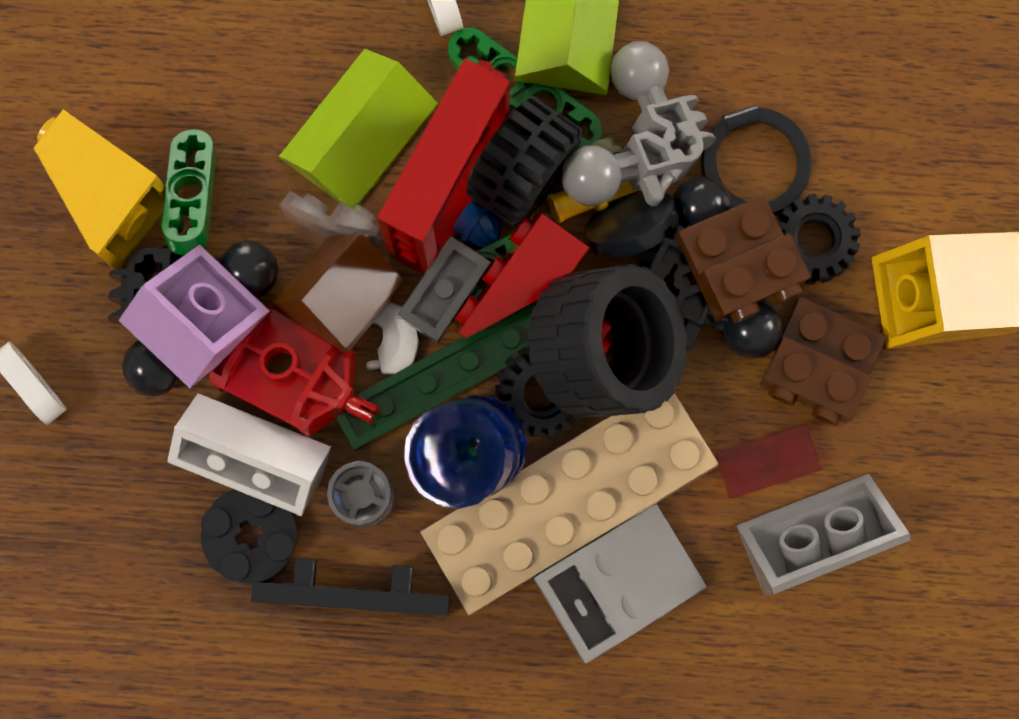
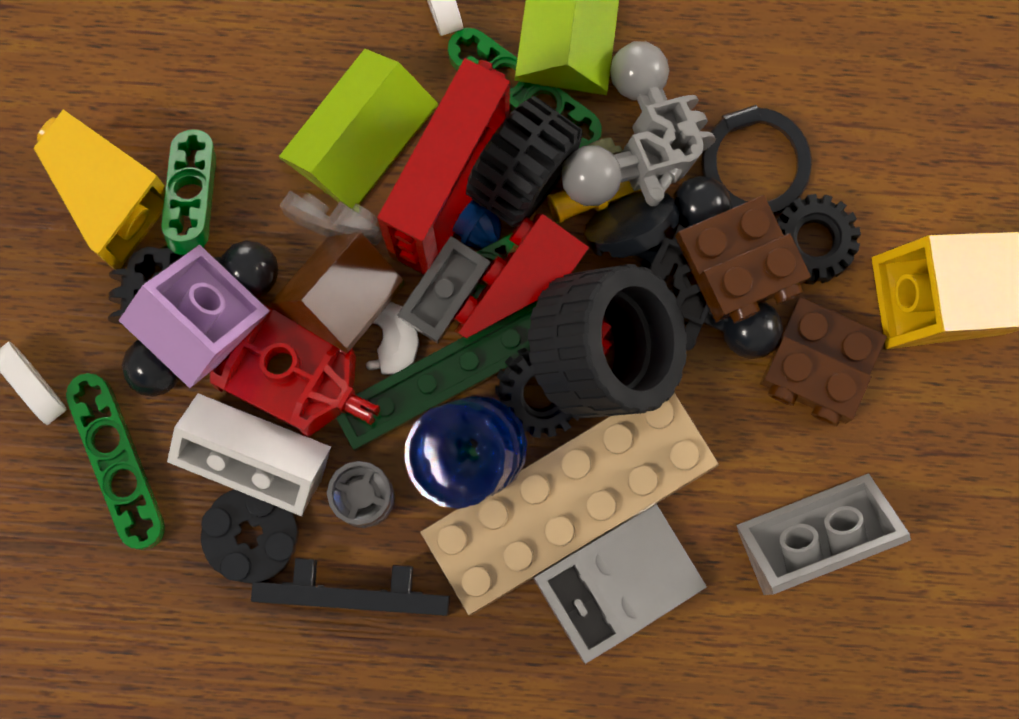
(108, 464): none -> green beam
(768, 461): clear red plate -> none

